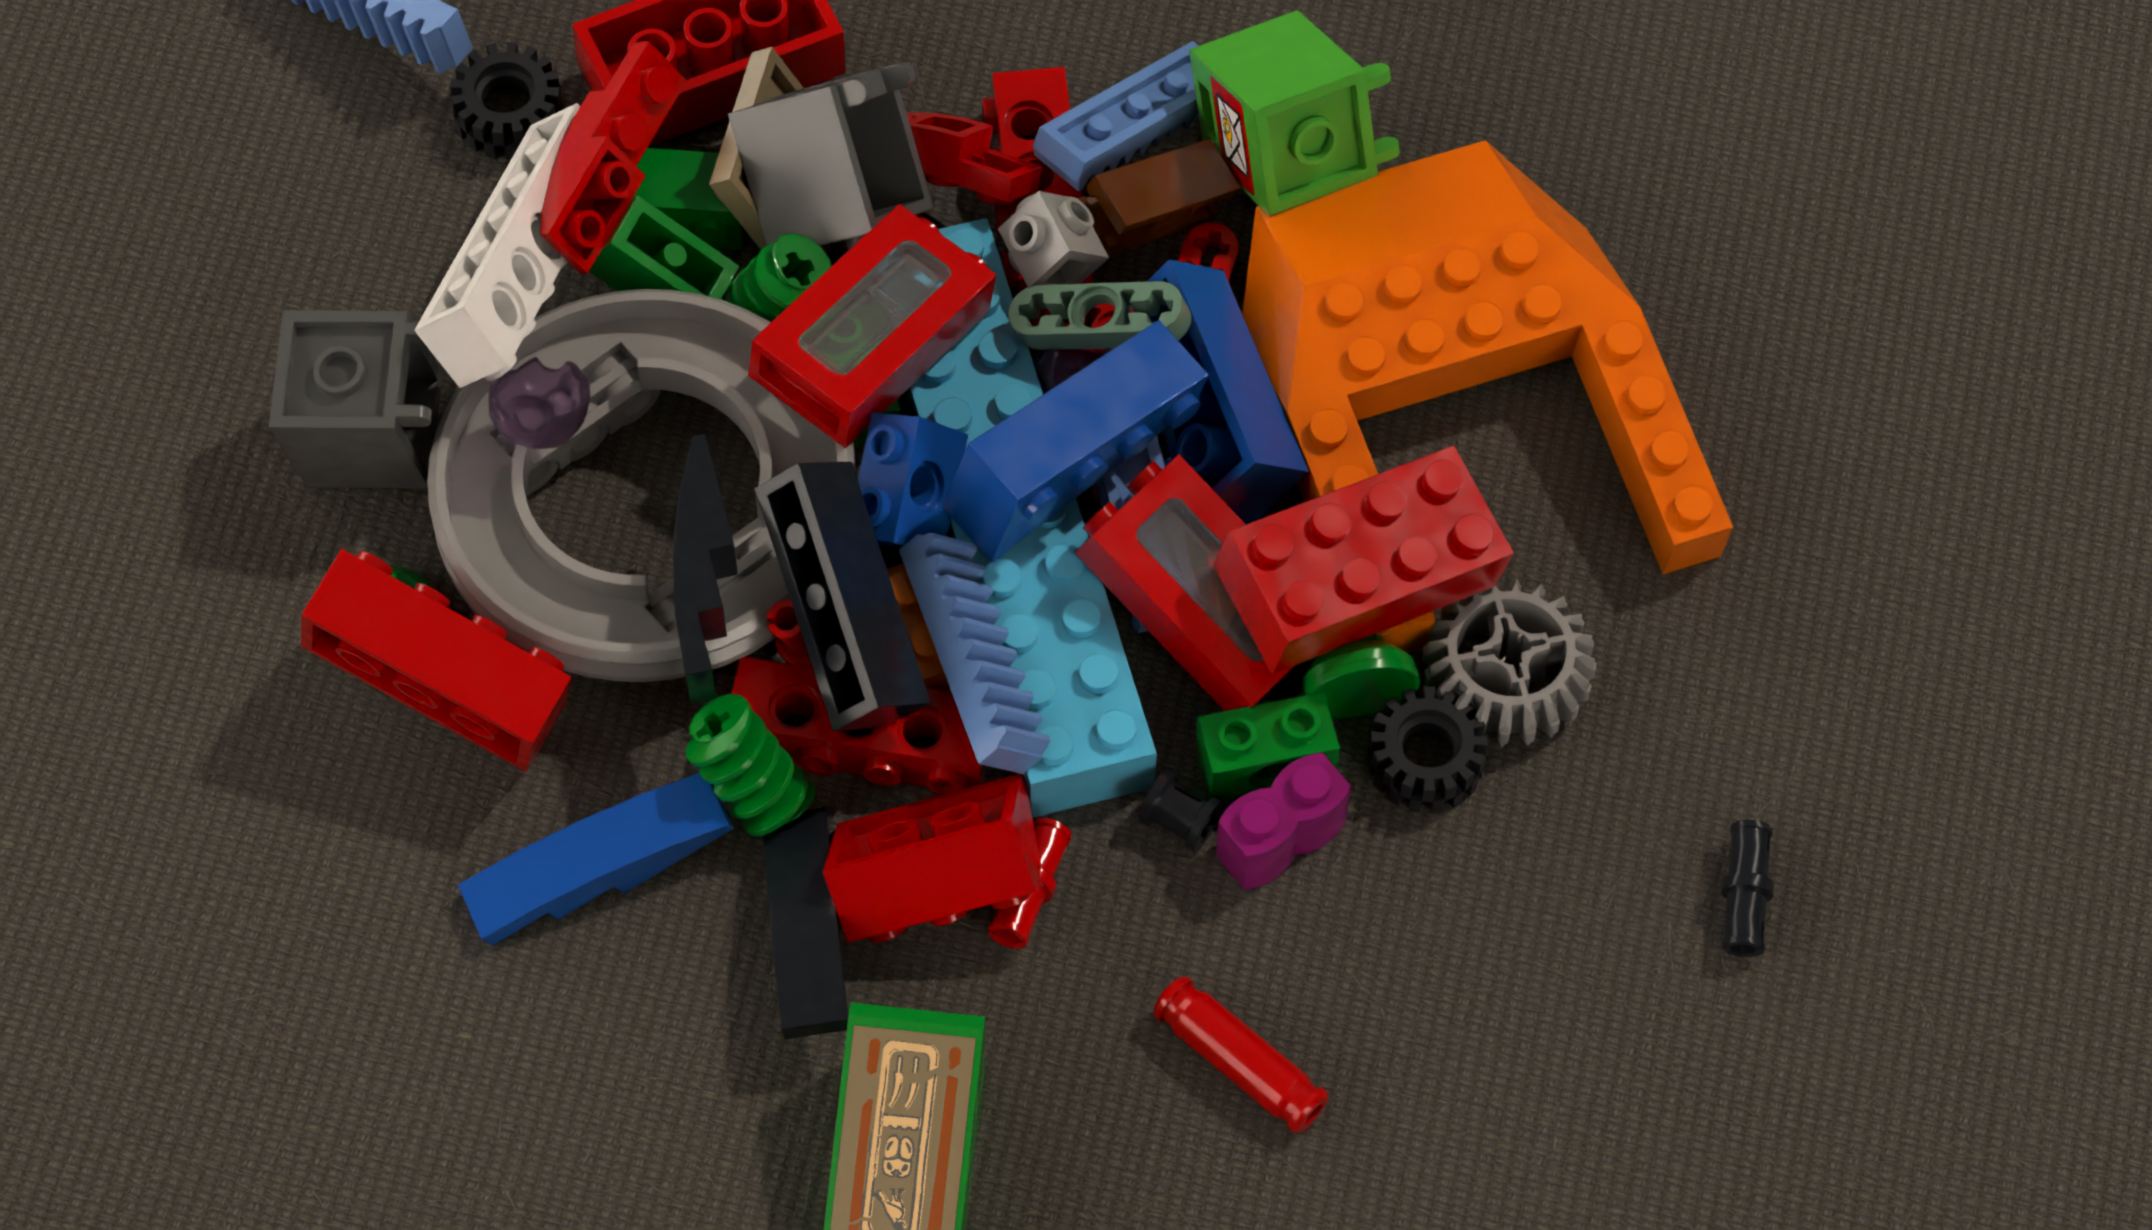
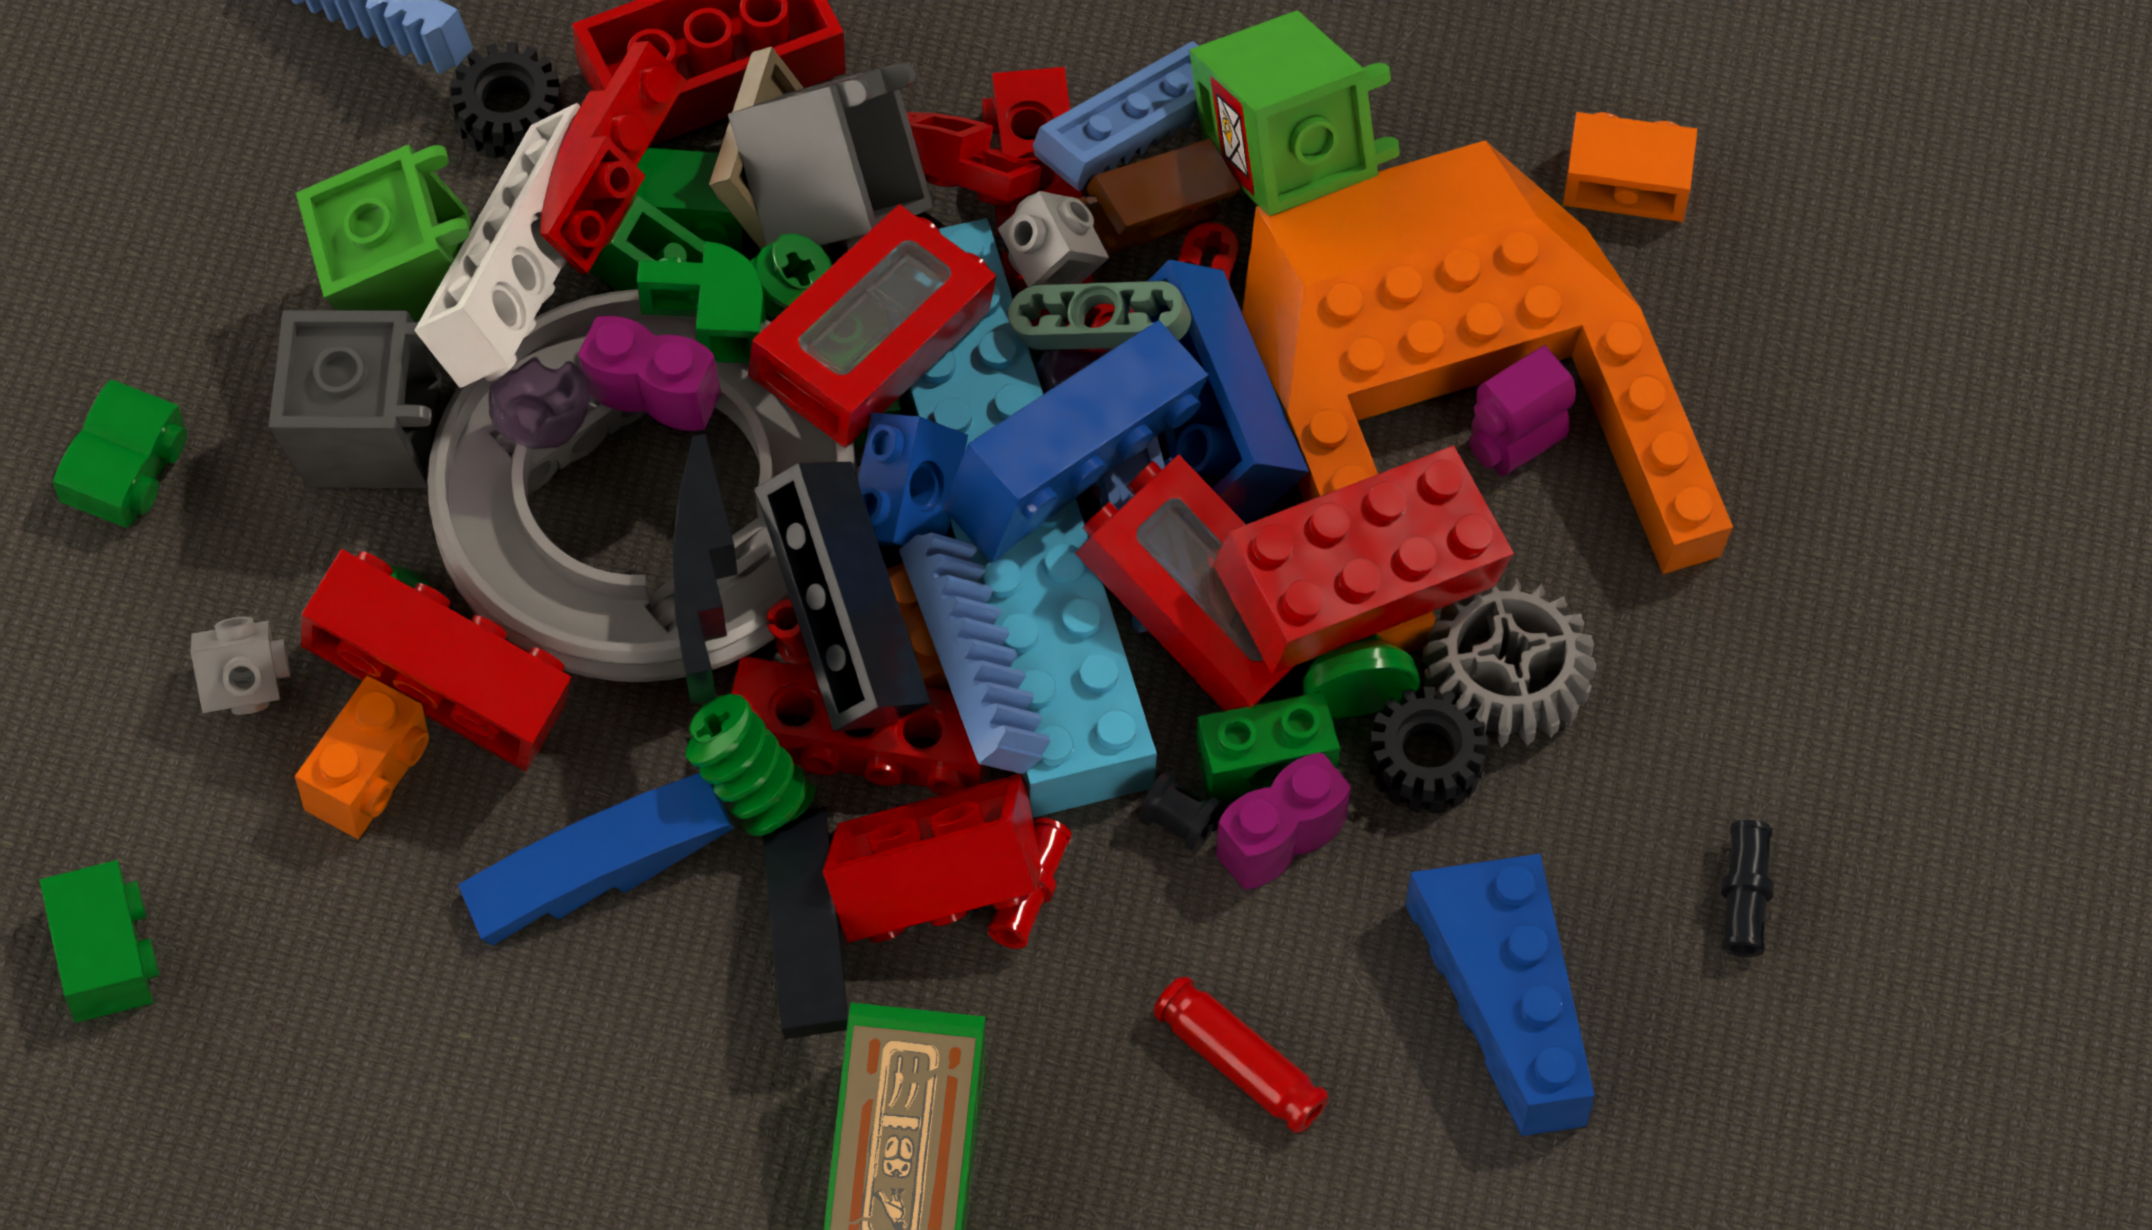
(98, 941): none -> green brick
(120, 453): none -> green brick
(238, 666): none -> light grey brick
(363, 757): none -> orange brick
(385, 231): none -> bright green container
(642, 372): none -> magenta brick
(719, 292): none -> green brick
(1505, 964): none -> blue wedge
(1522, 412): none -> magenta brick
(1630, 166): none -> orange brick

